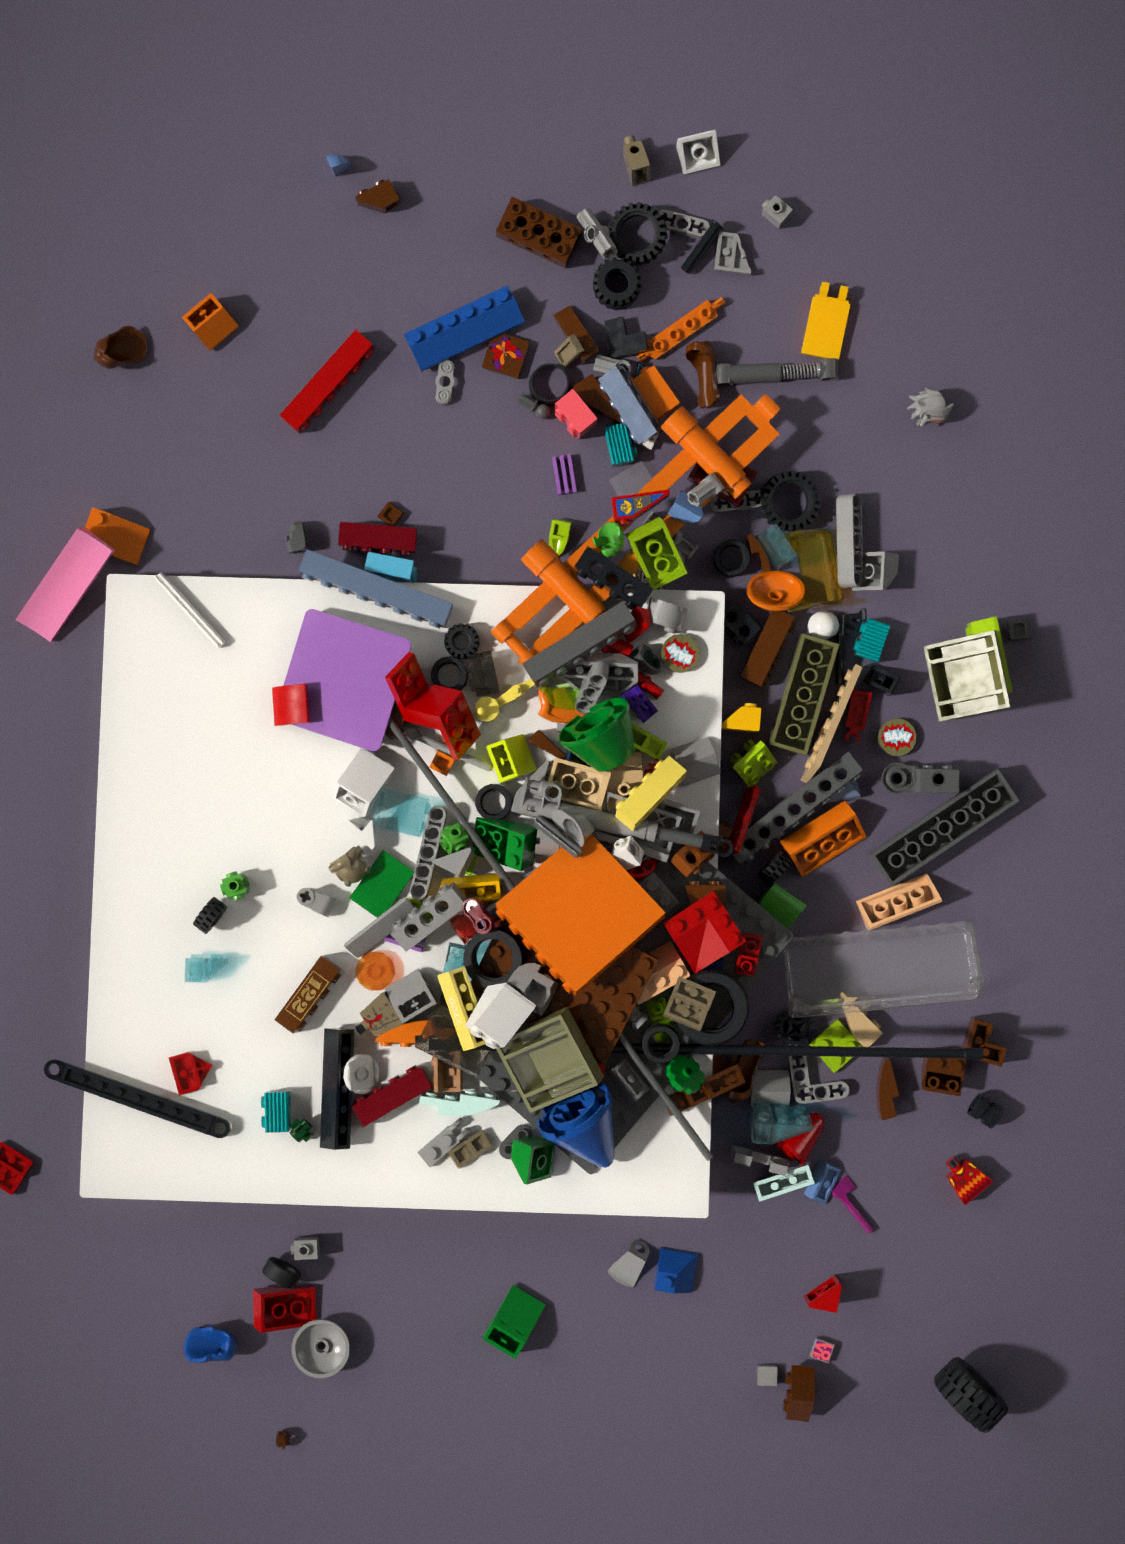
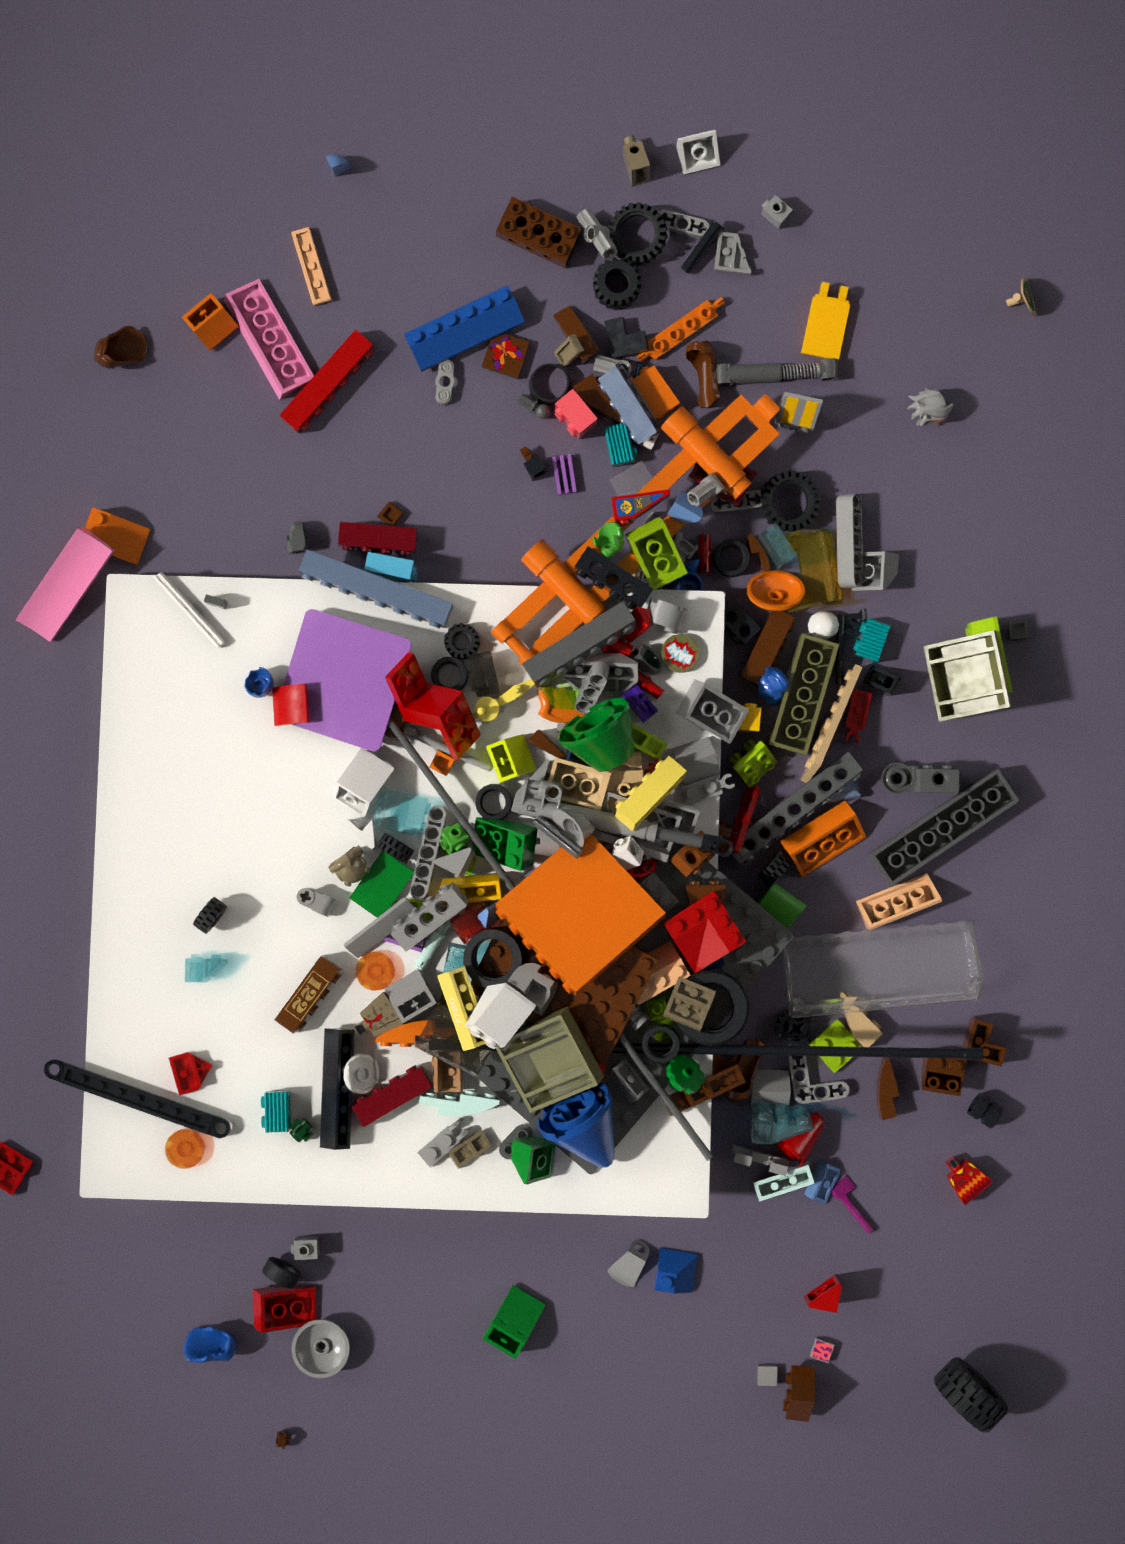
(184, 1148): none -> clear orange tile
(215, 601): none -> dark grey tile
(242, 885): bright green brick -> none
(259, 683): none -> blue hair
(268, 338): none -> bright pink arch
(311, 266): none -> light nougat tile
(379, 198): reddish brown slope -> none
(395, 848): none -> black tyre
(431, 945): none -> light aqua pin
(475, 911): dark red piece -> none
(533, 464): none -> black piece
(559, 534): lime plate -> none
(690, 580): none -> blue hair
(704, 553): none -> red pin
(704, 789): none -> light grey plate
(712, 711): none -> light grey slope
(748, 954): red slope -> none
(773, 685): none -> blue hair
(798, 412): none -> slope
(897, 737): tile -> none
(1025, 297): none -> tan shield

